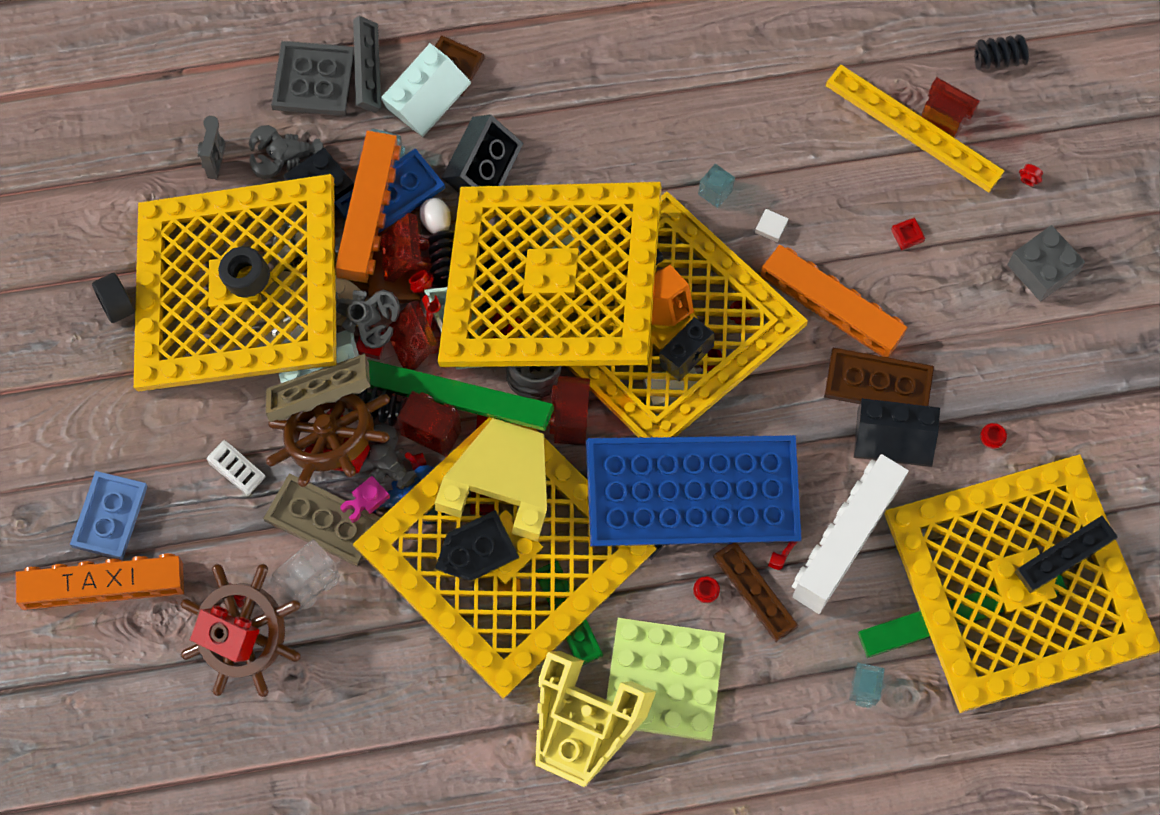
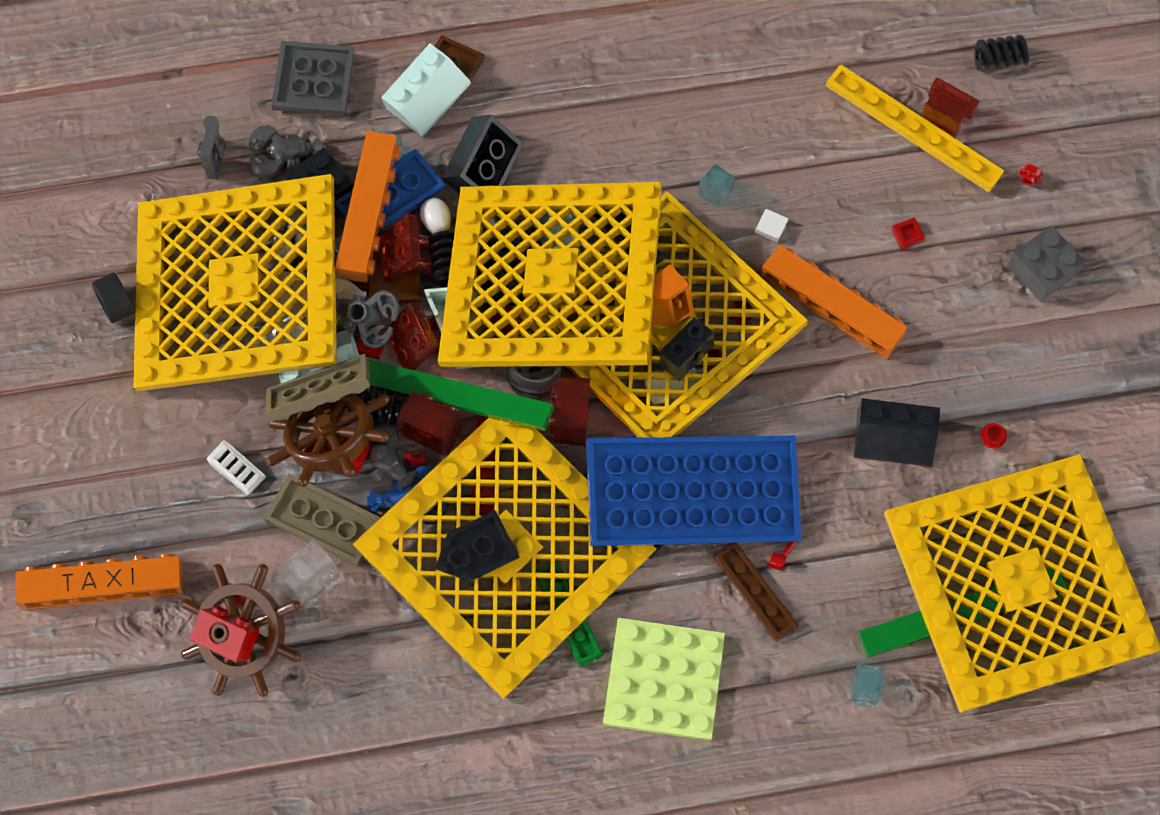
(108, 515): medium blue plate -> none
(236, 260): black tyre -> none
(367, 64): dark grey plate -> none
(367, 496): dark pink plate -> none
(420, 281): red plate -> none
(431, 308): red hand -> none
(503, 465): light yellow wedge -> none
(579, 728): light yellow wedge -> none
(706, 589): red plate -> none
(852, 529): white brick -> none
(875, 377): reddish brown tile -> none
(1066, 554): black plate -> none

